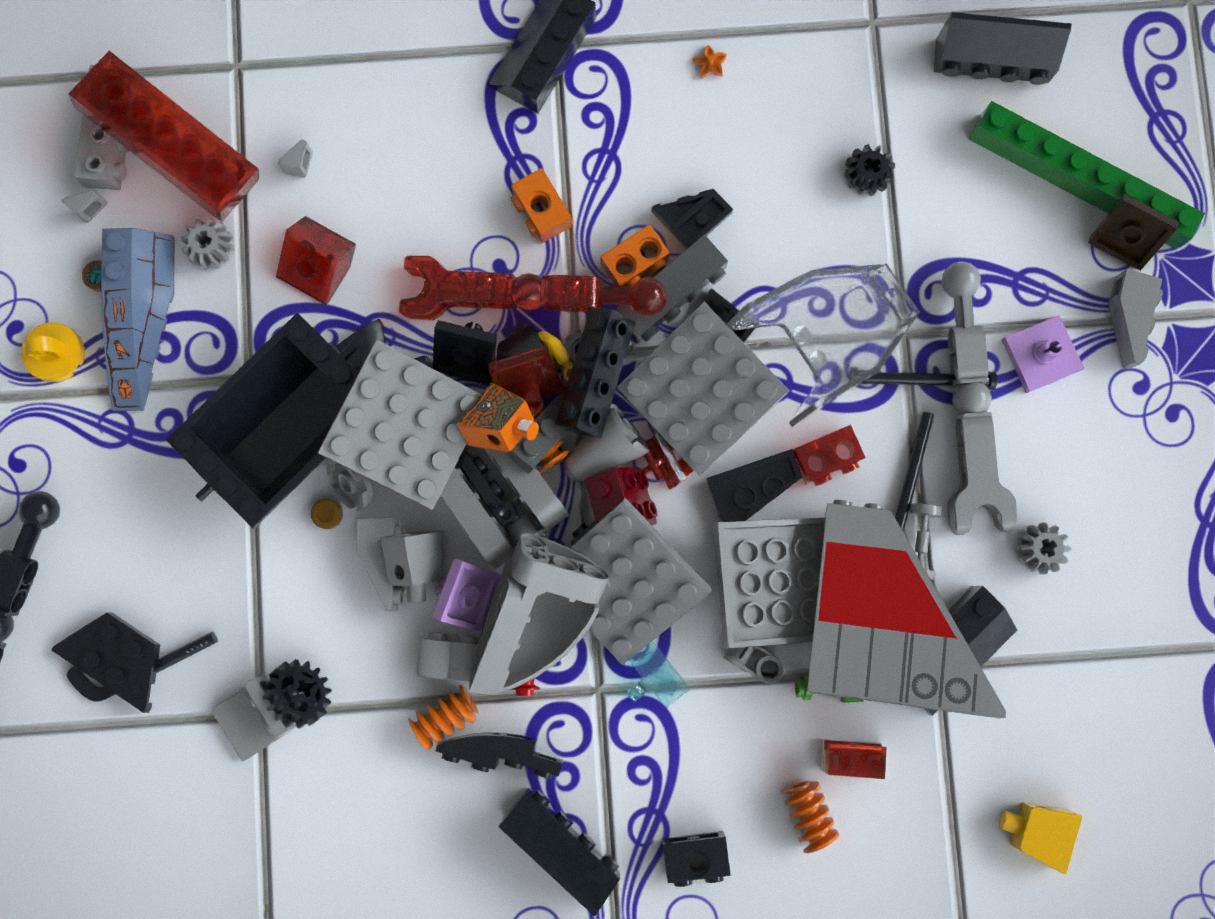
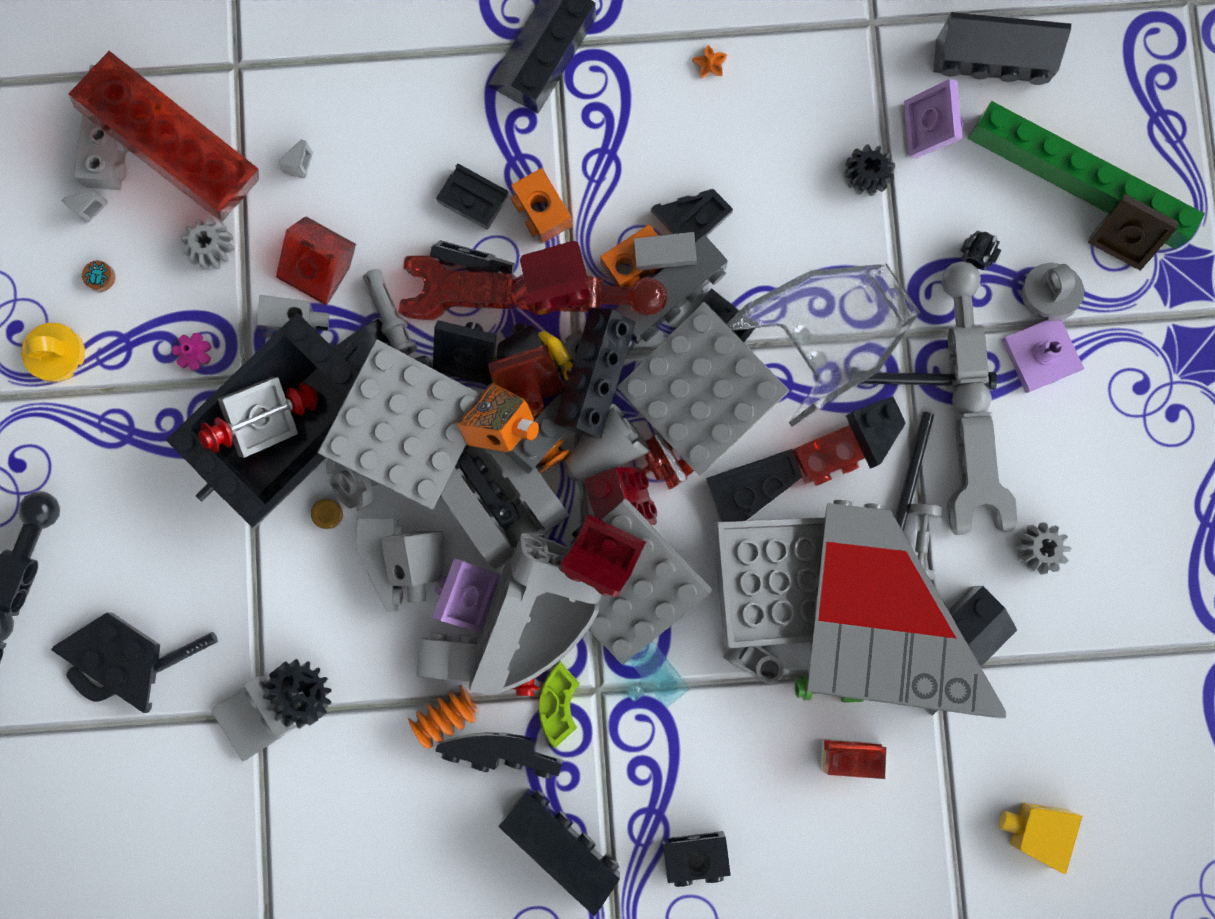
(135, 302): sand blue wedge -> none
(192, 351): none -> dark pink plant
(257, 416): none -> light grey plate
(277, 311): none -> light grey torso
(393, 325): none -> light grey pin
(472, 196): none -> black plate
(474, 260): none -> black hinge
(555, 278): none -> dark red bracket
(555, 704): none -> lime tile
(602, 557): none -> dark red bracket
(665, 251): none -> light grey tile
(811, 814): orange piece -> none
(876, 429): none -> black wing
(933, 119): none -> lavender tile
(981, 250): none -> black gear
(1053, 291): none -> light grey tile
(1132, 312): light grey slope -> none

